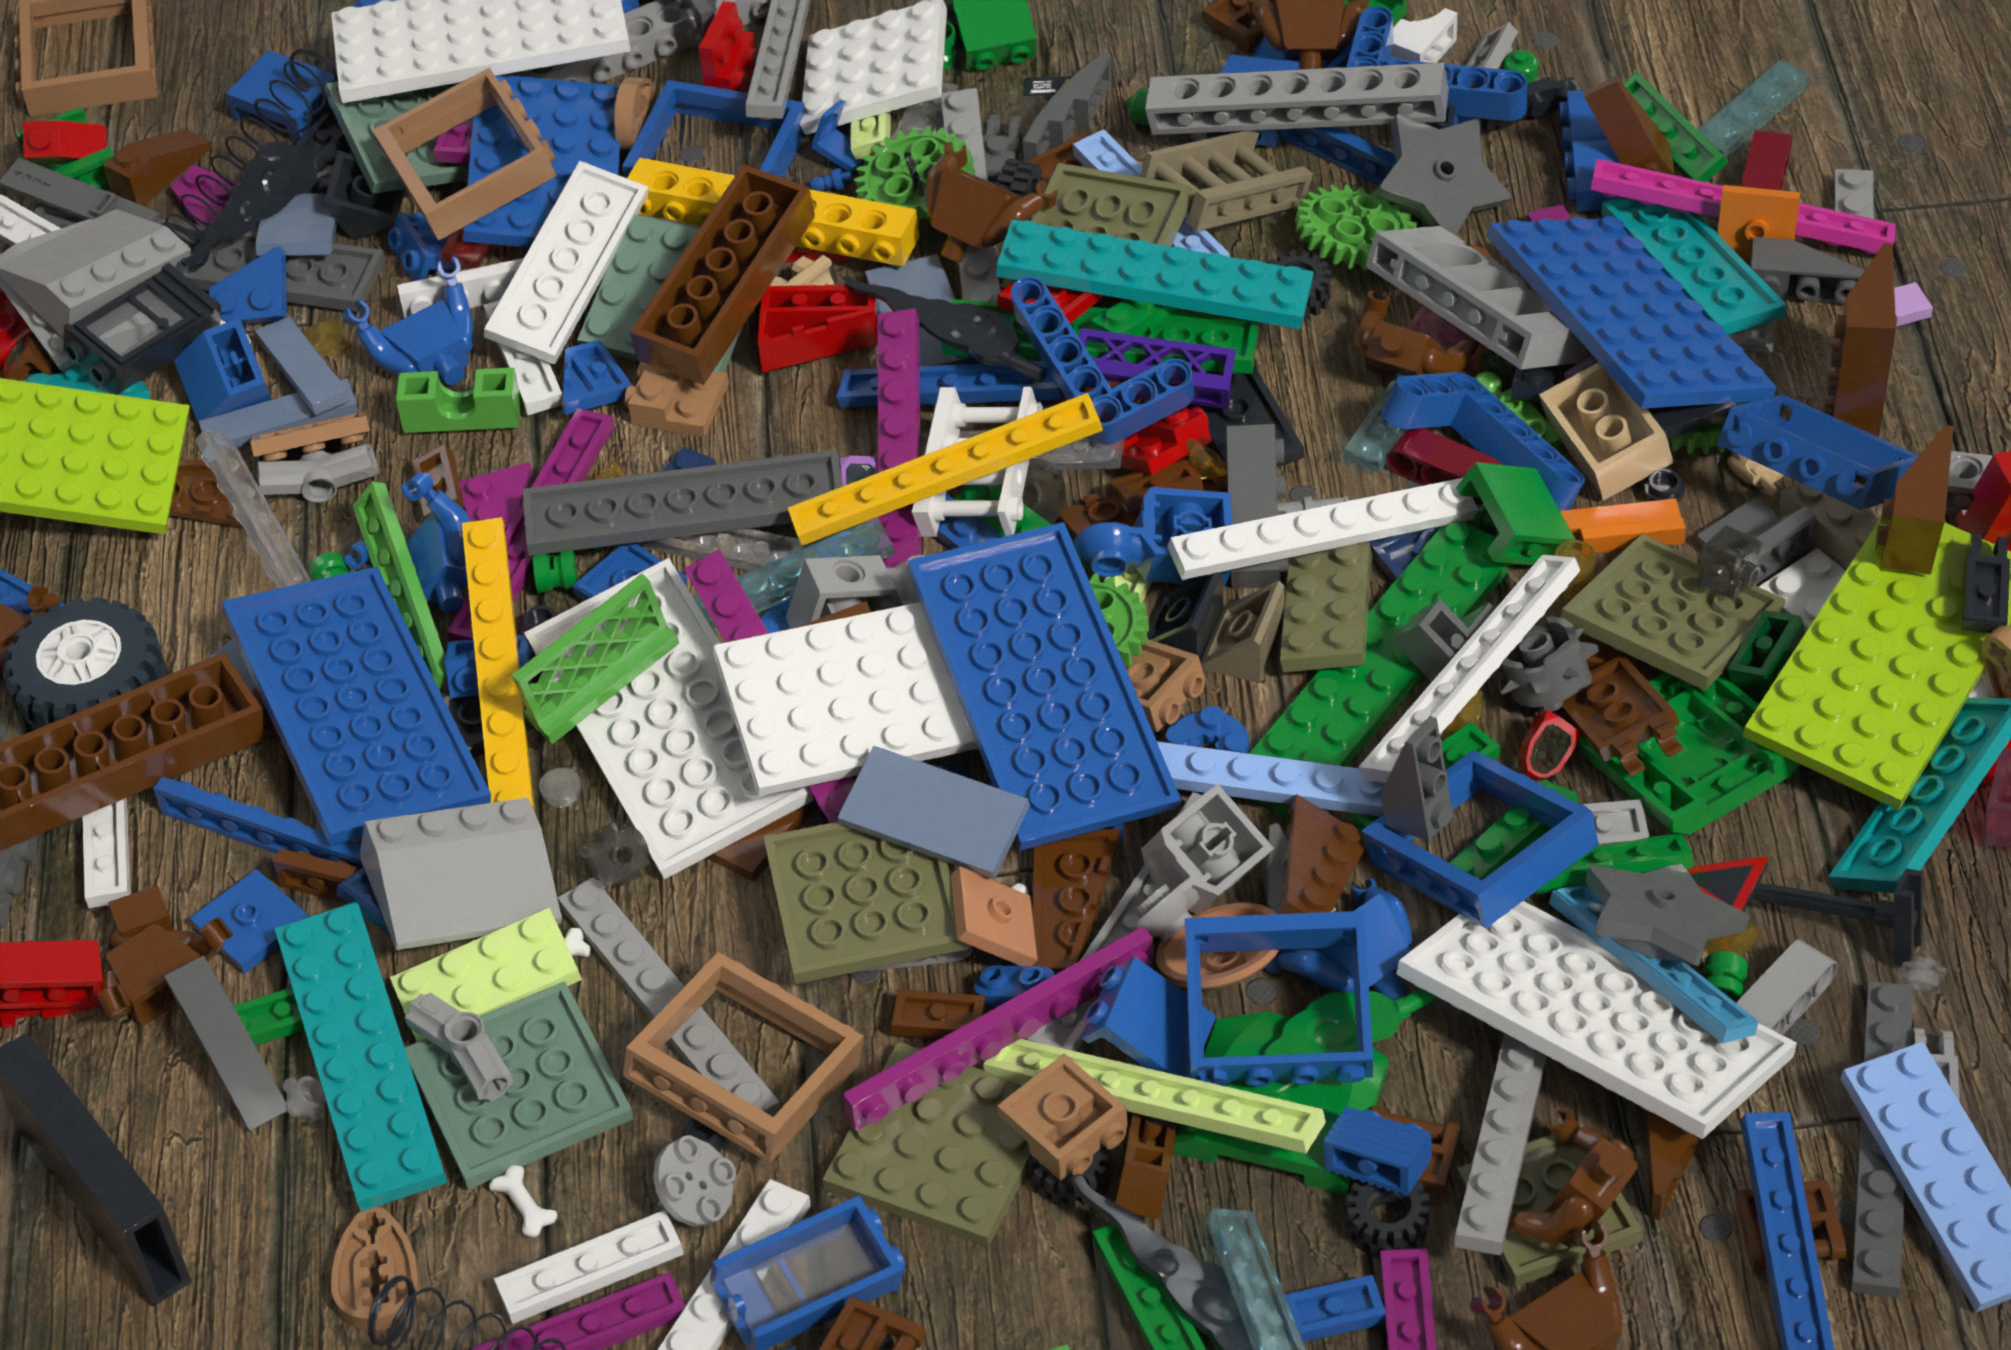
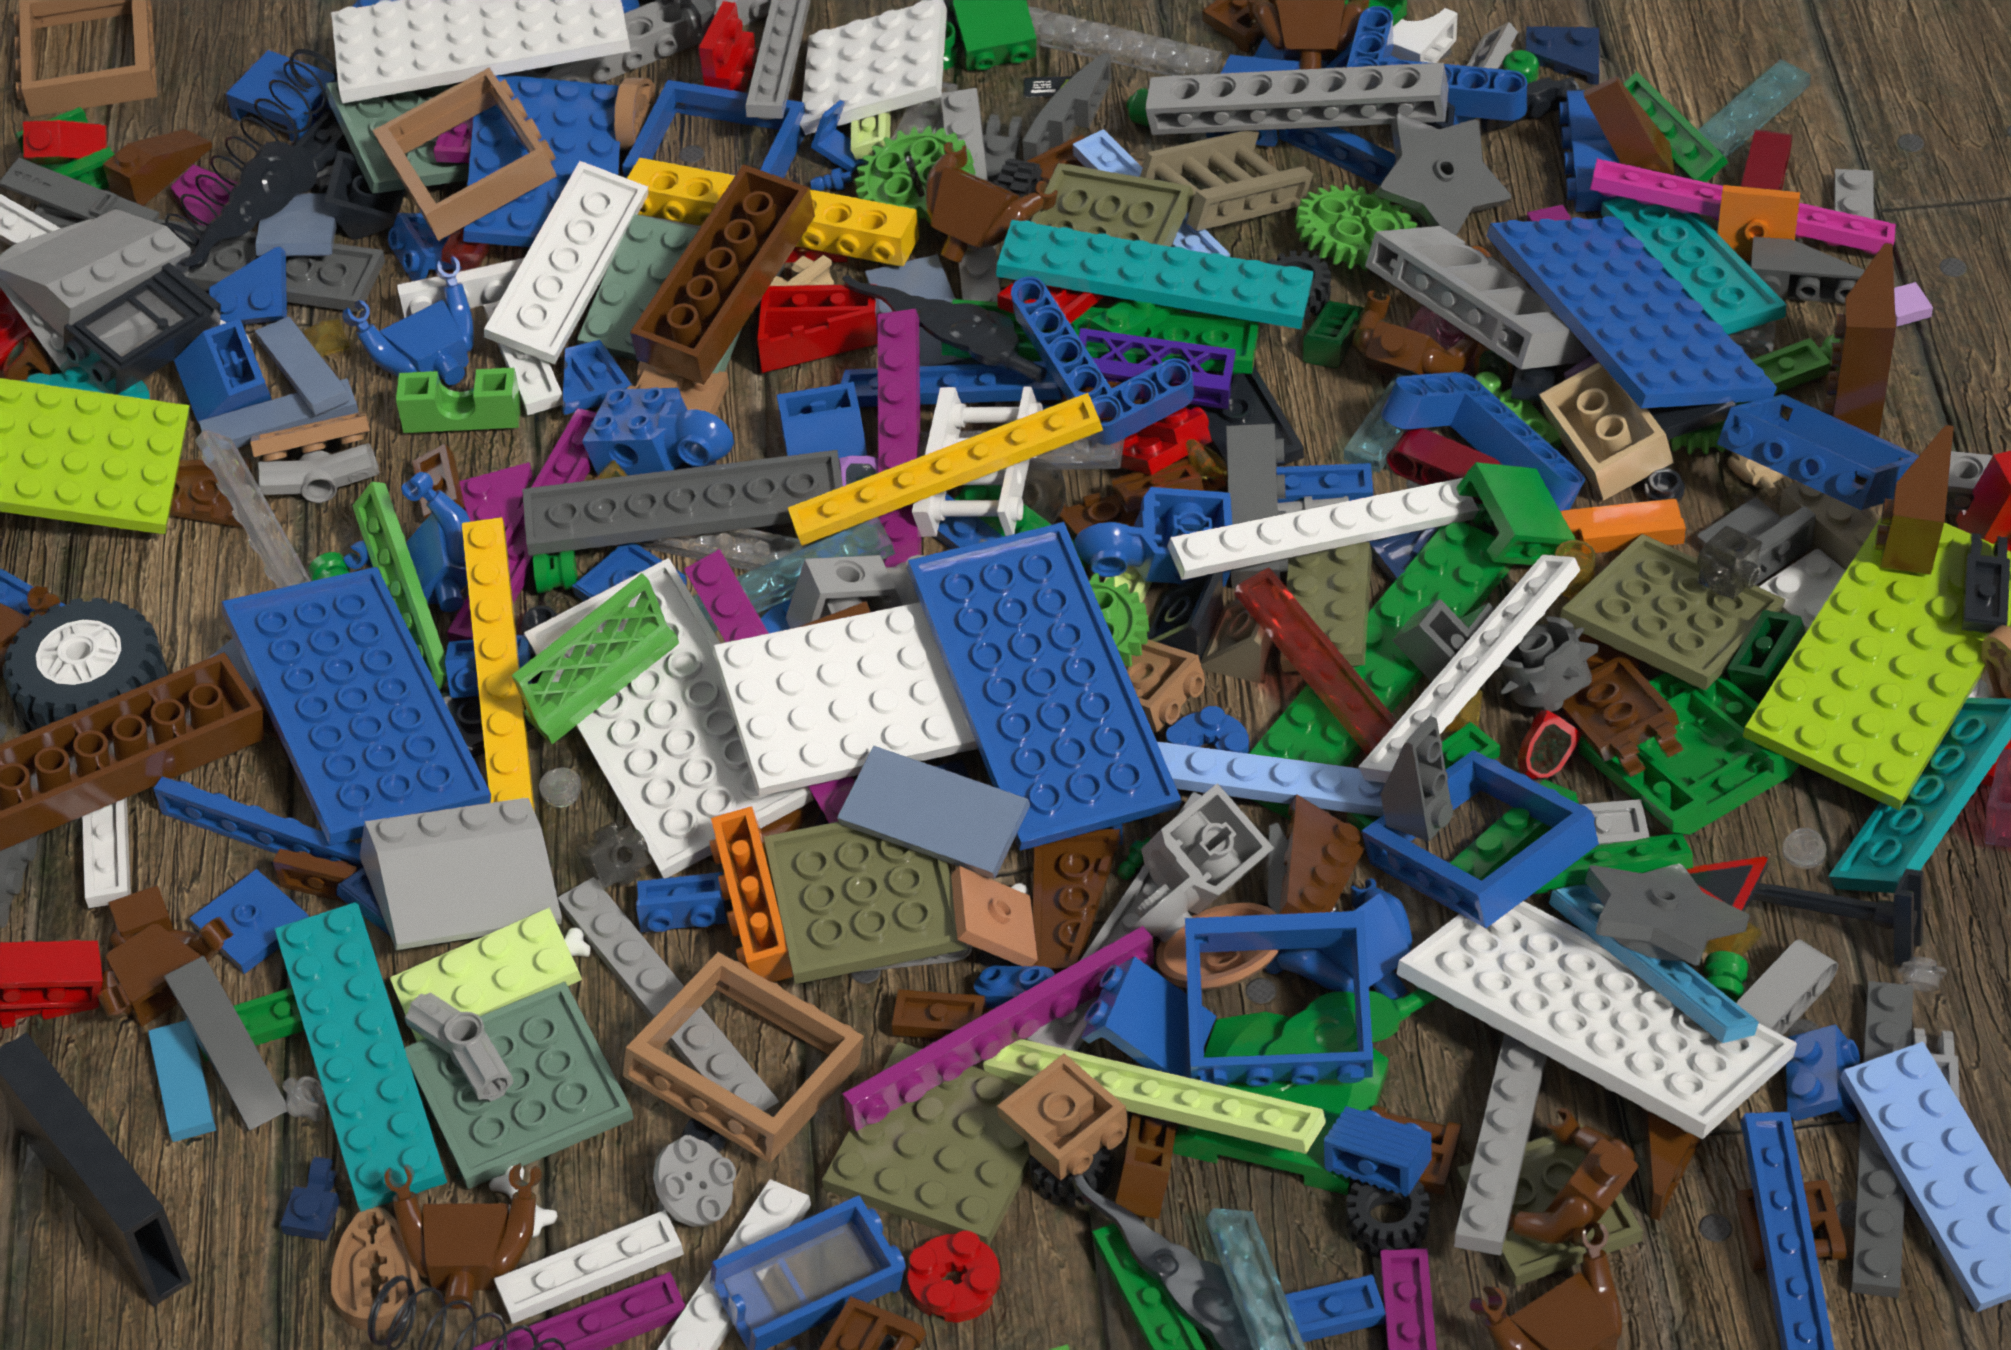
(181, 1081): none -> dark azure tile
(315, 1207): none -> dark blue plate
(465, 1243): none -> reddish brown torso
(654, 432): none -> blue brick
(680, 902): none -> blue bracket
(750, 887): none -> orange brick
(822, 421): none -> blue slope
(954, 1253): none -> red plate
(1123, 45): none -> clear plate
(1133, 861): none -> green piece
(1316, 658): none -> clear red plate
(1327, 481): none -> blue plate
(1329, 338): none -> dark green slope
(1566, 49): none -> dark blue wing
(1797, 363): none -> bright green plate
(1804, 848): none -> clear plate
(1816, 1072): none -> blue bracket

